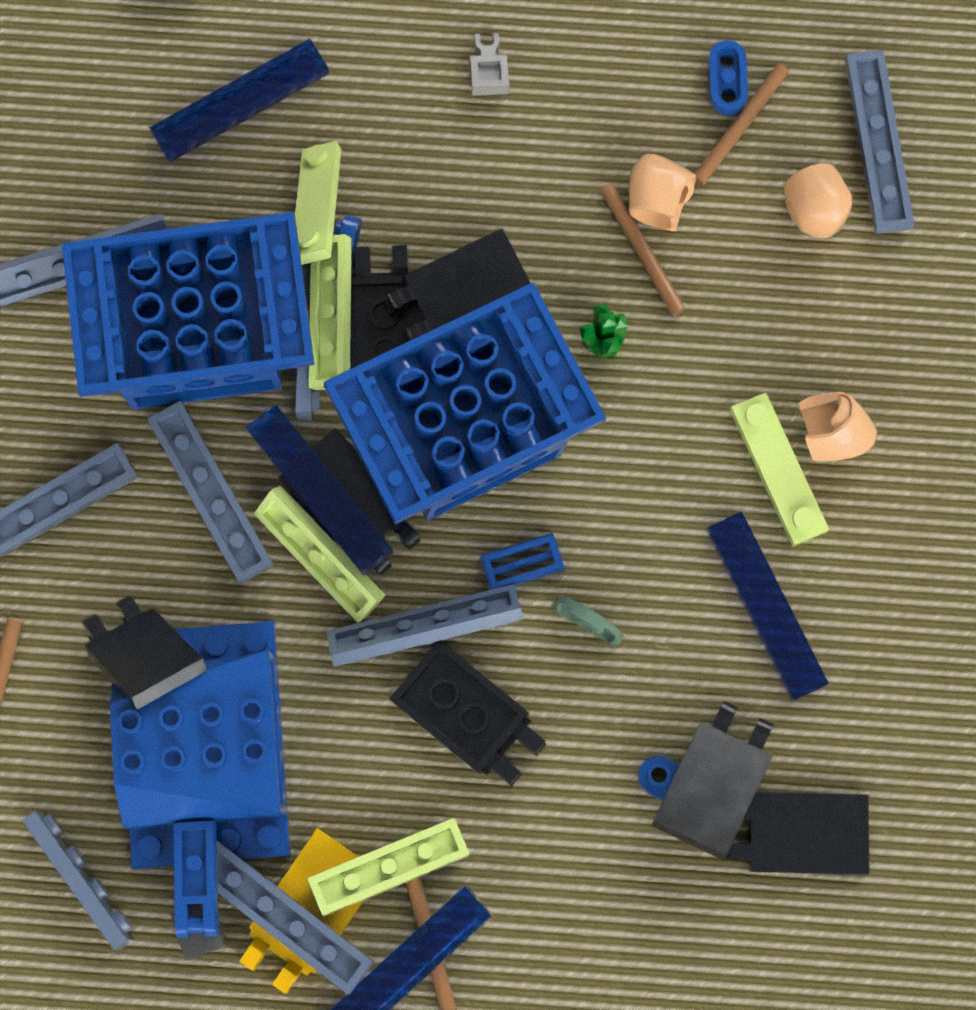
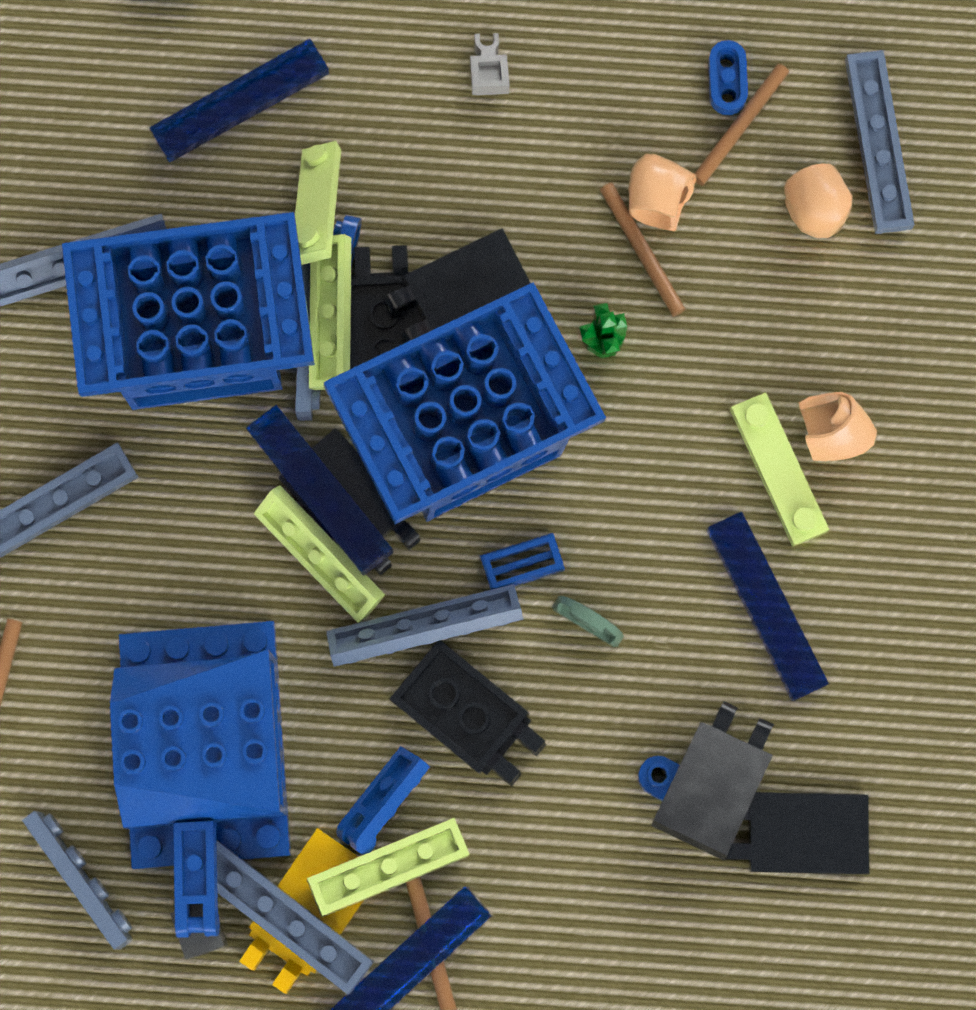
(142, 654): black tile -> none
(210, 492): sand blue plate -> none
(381, 800): none -> blue plate

